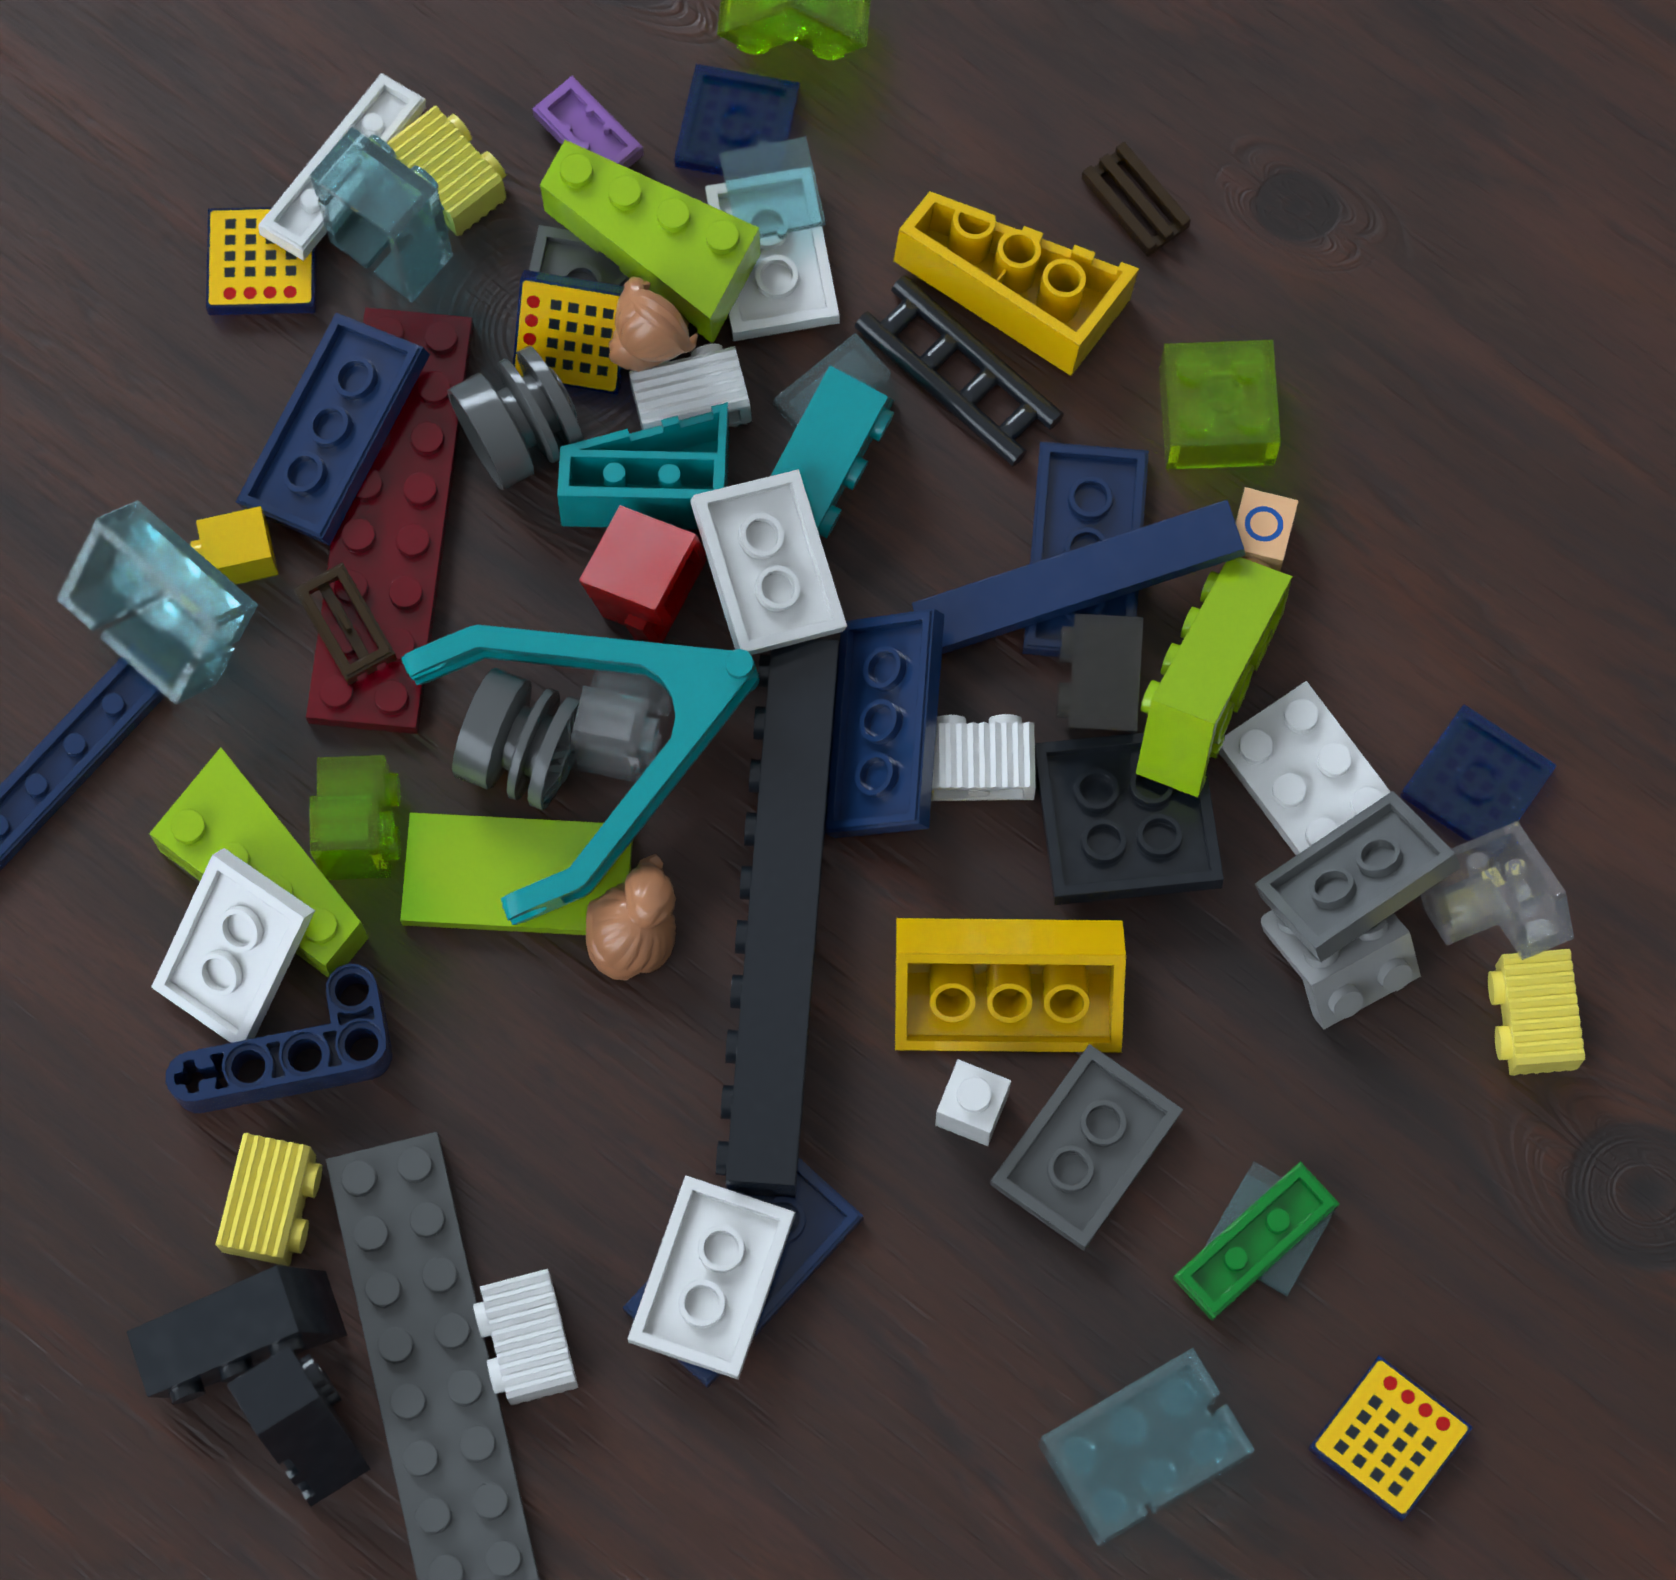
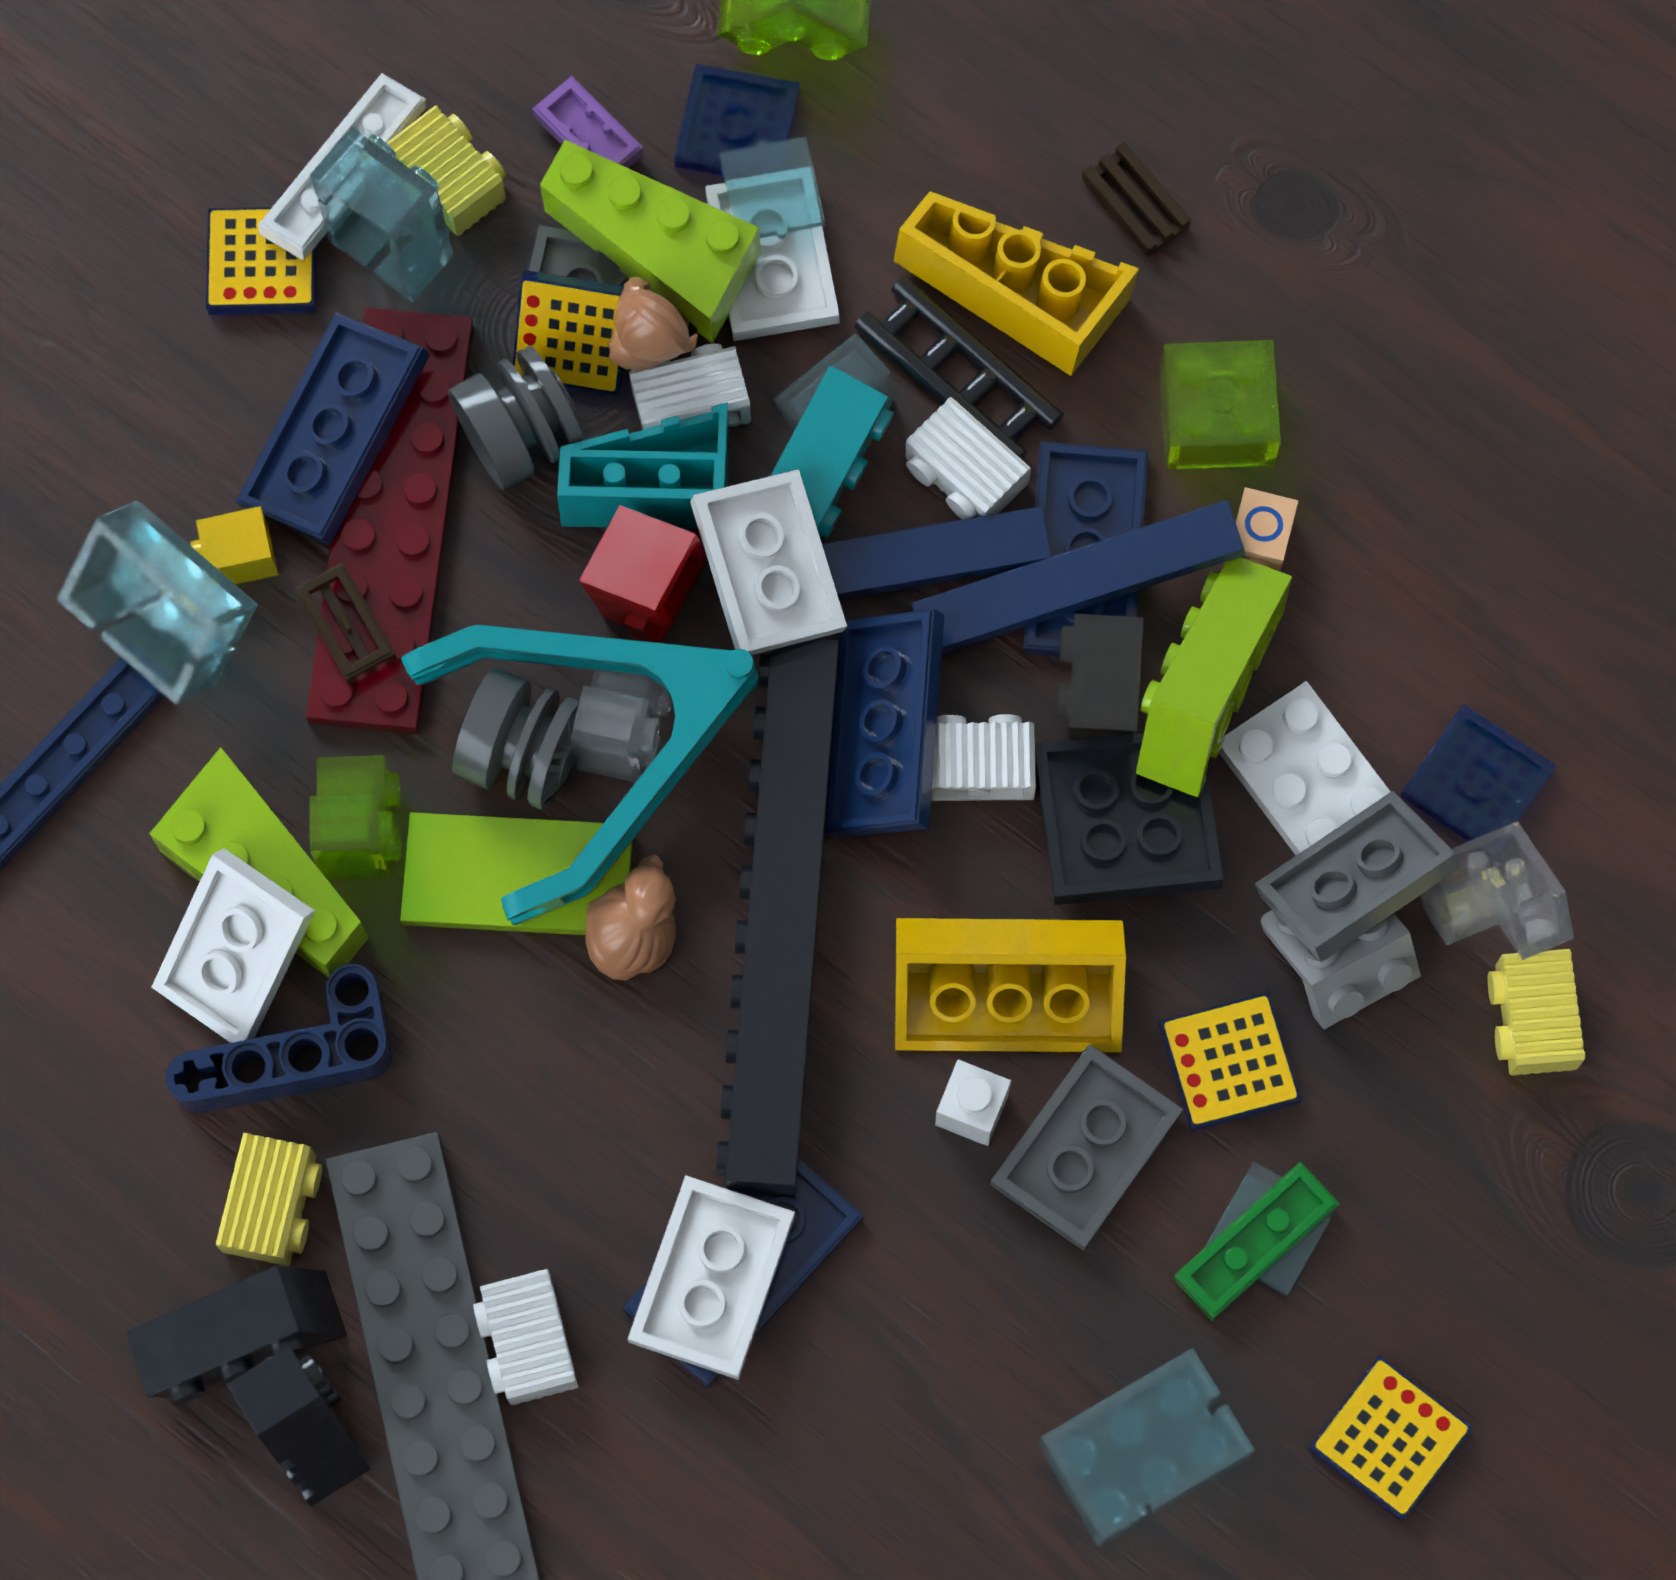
(937, 553): none -> dark blue tile
(965, 462): none -> white brick
(1229, 1062): none -> yellow tile

